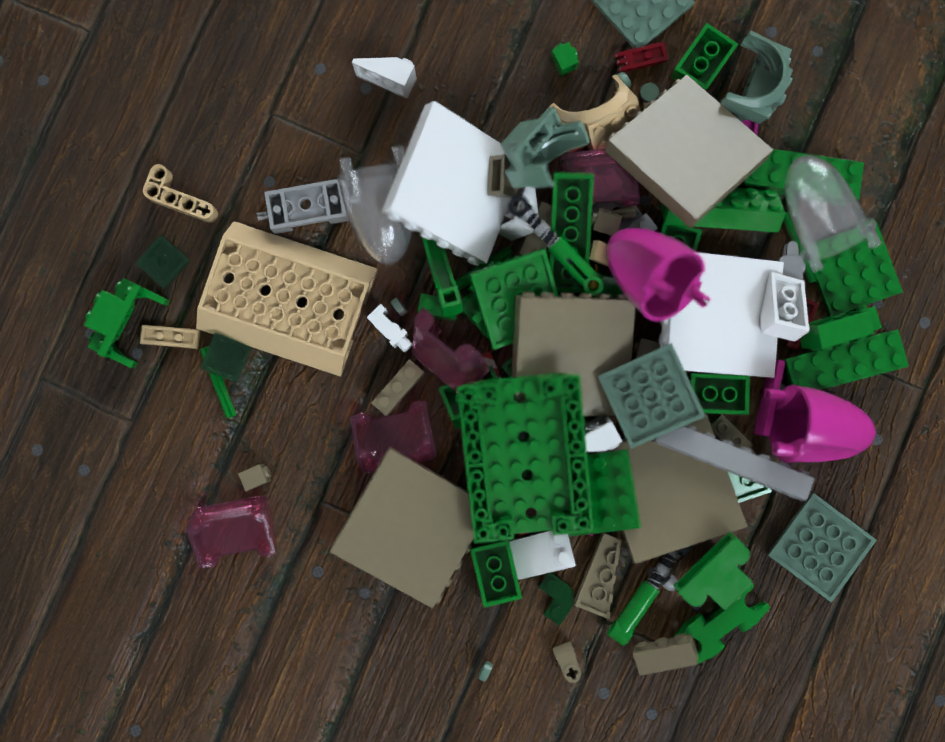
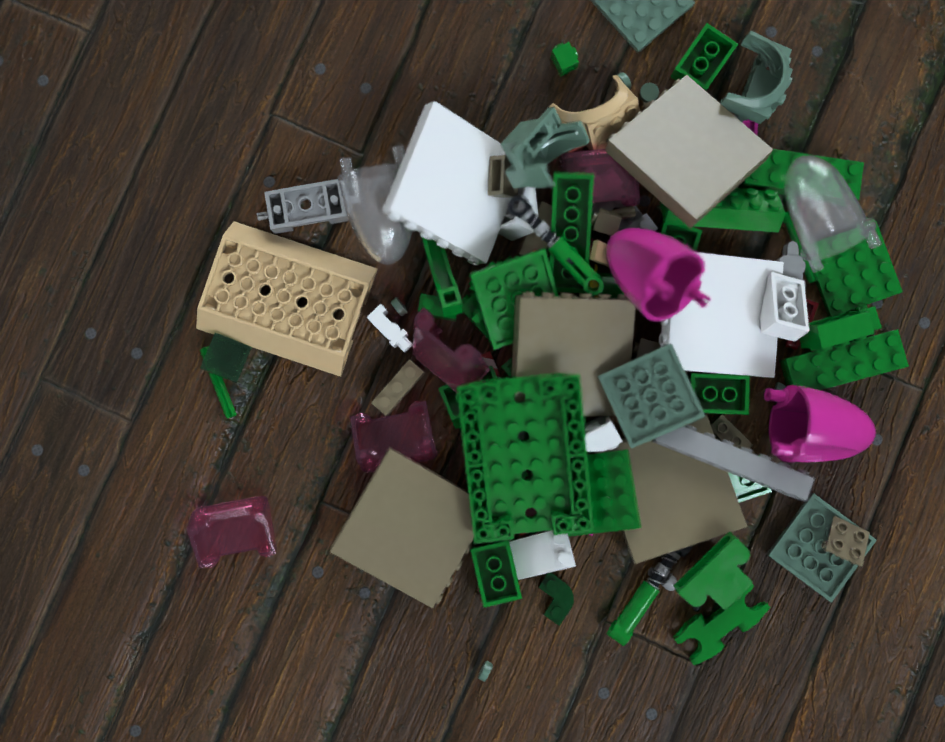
(111, 316): green piece -> none
(163, 261): clear green plate -> none
(170, 336): tan tile -> none
(181, 199): tan beam -> none
(255, 477): dark tan brick -> none
(389, 73): white slope -> none
(499, 256): green axle -> none
(567, 659): dark tan piece -> none
(597, 585): dark tan wing -> none
(642, 57): dark red hinge -> none
(665, 654): dark tan brick -> none
(767, 408): dark pink tile -> none
(847, 541): none -> dark tan hinge

